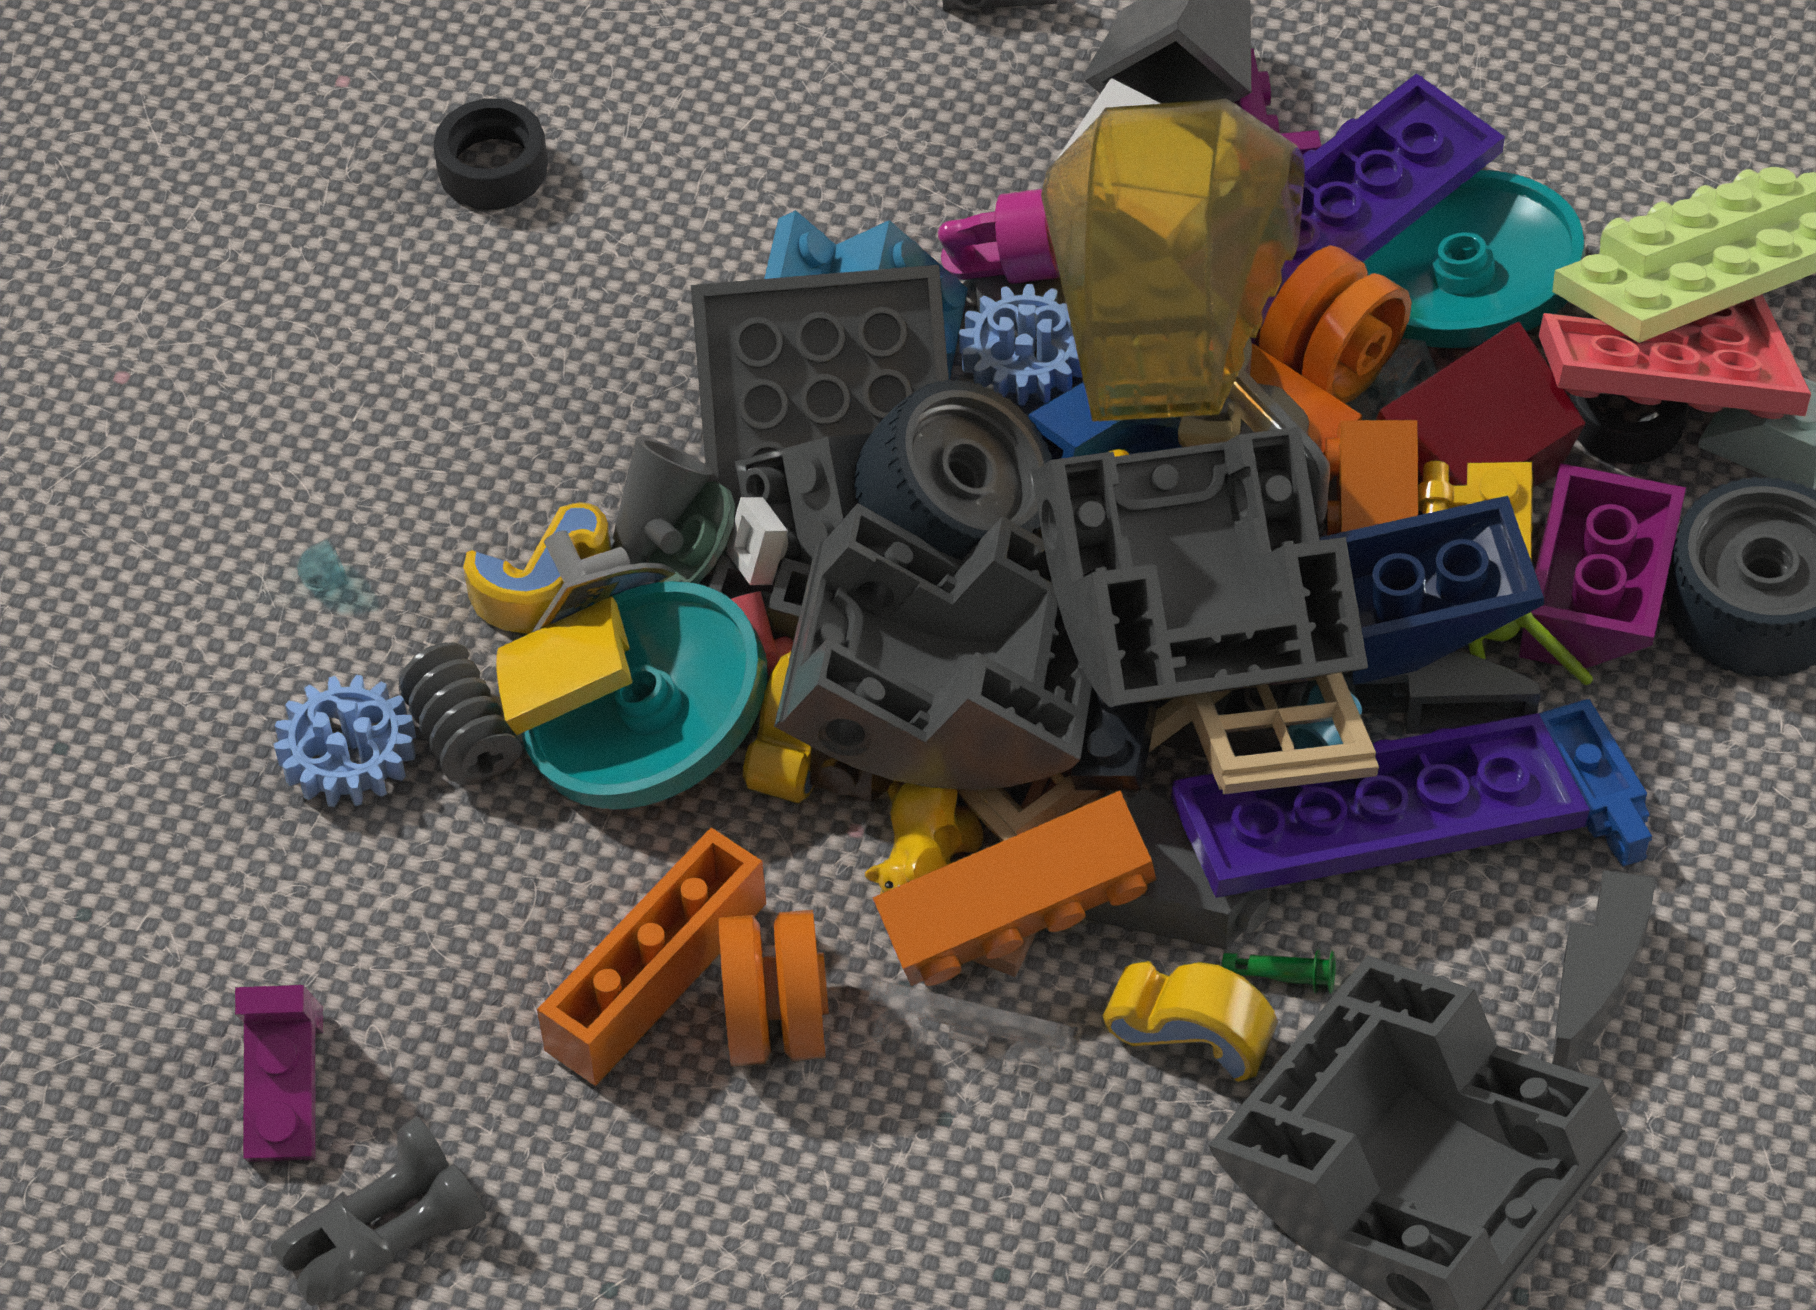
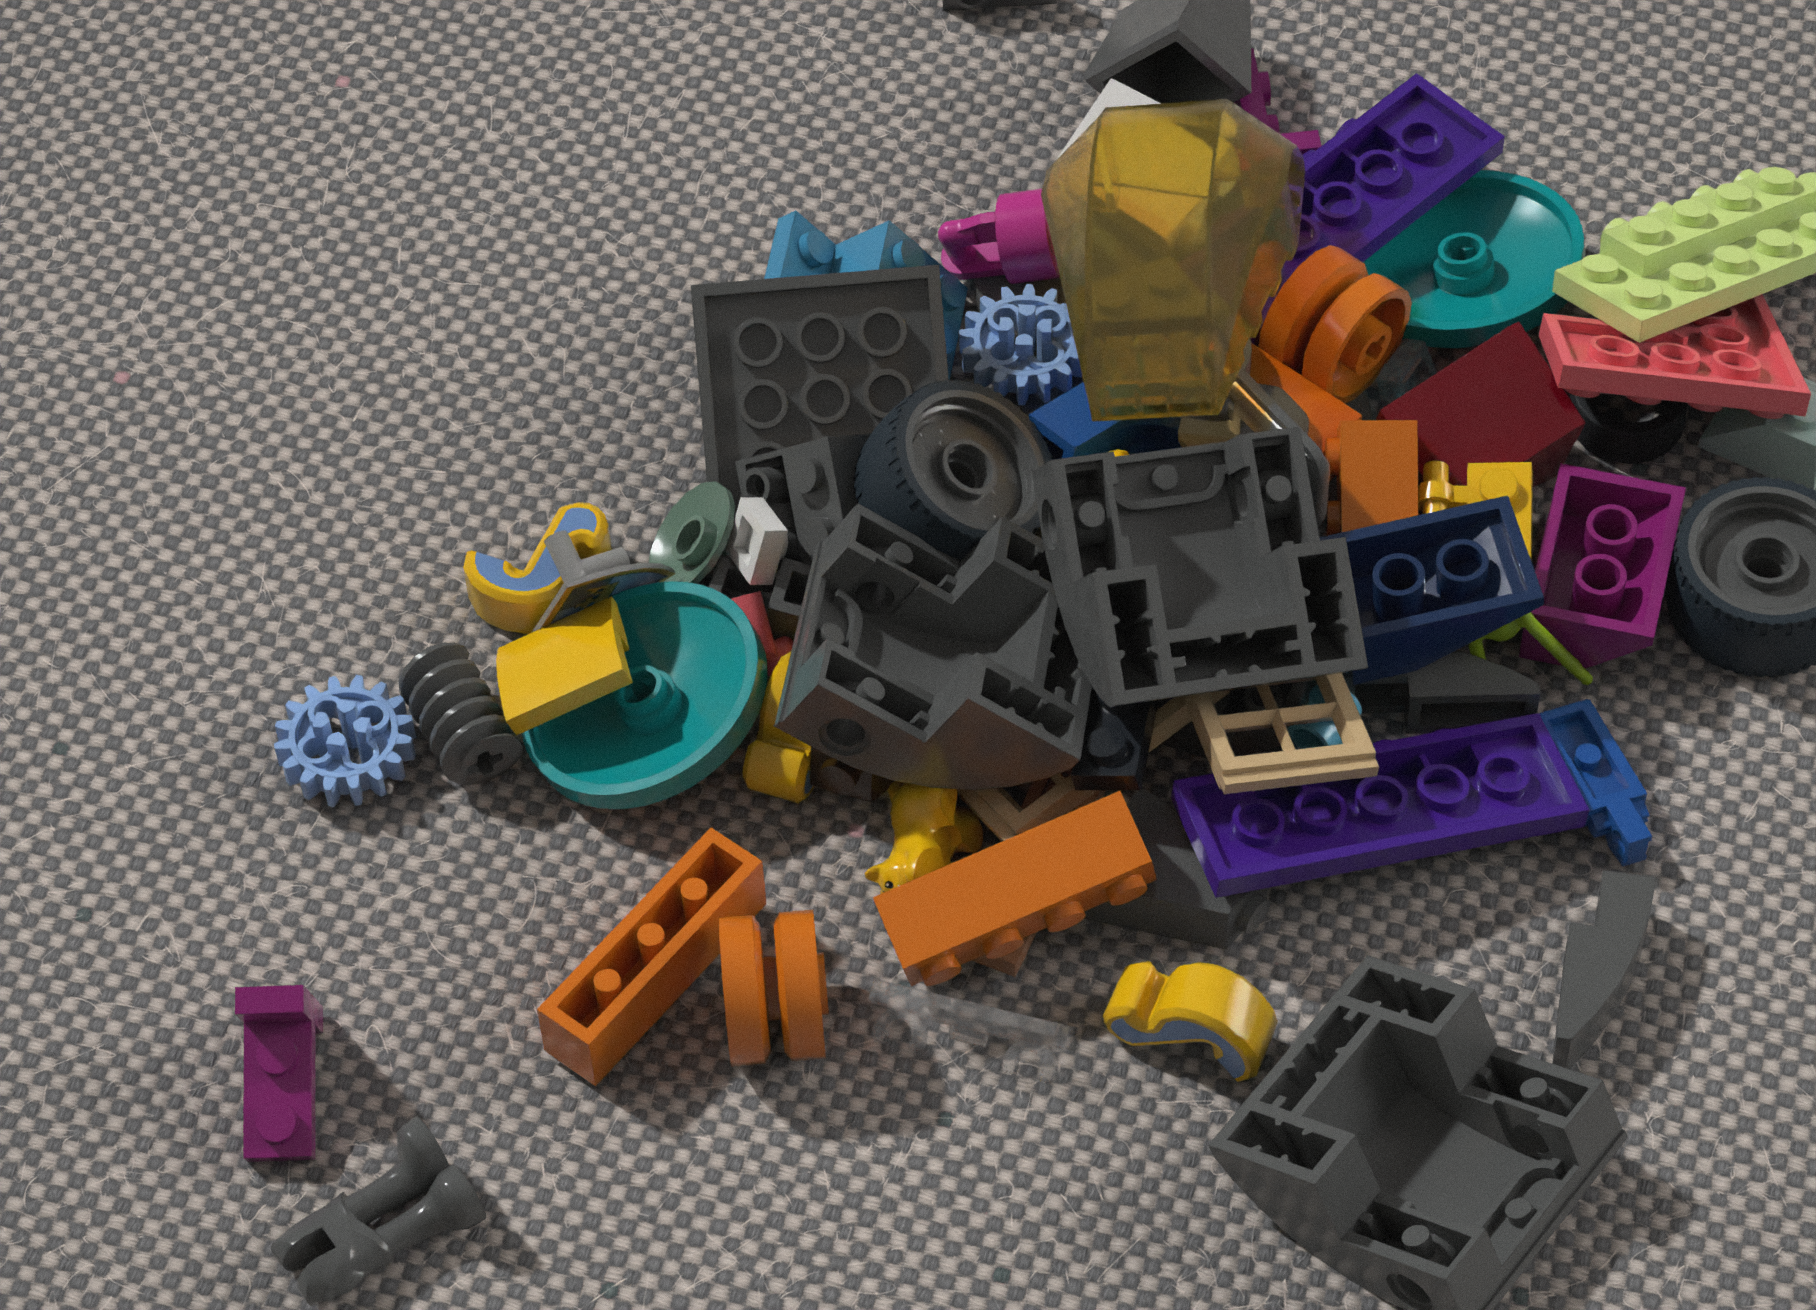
(321, 568): clear light blue hinge -> none
(500, 185): black tyre -> none
(654, 498): dark grey piece -> none
(1286, 969): green piece -> none

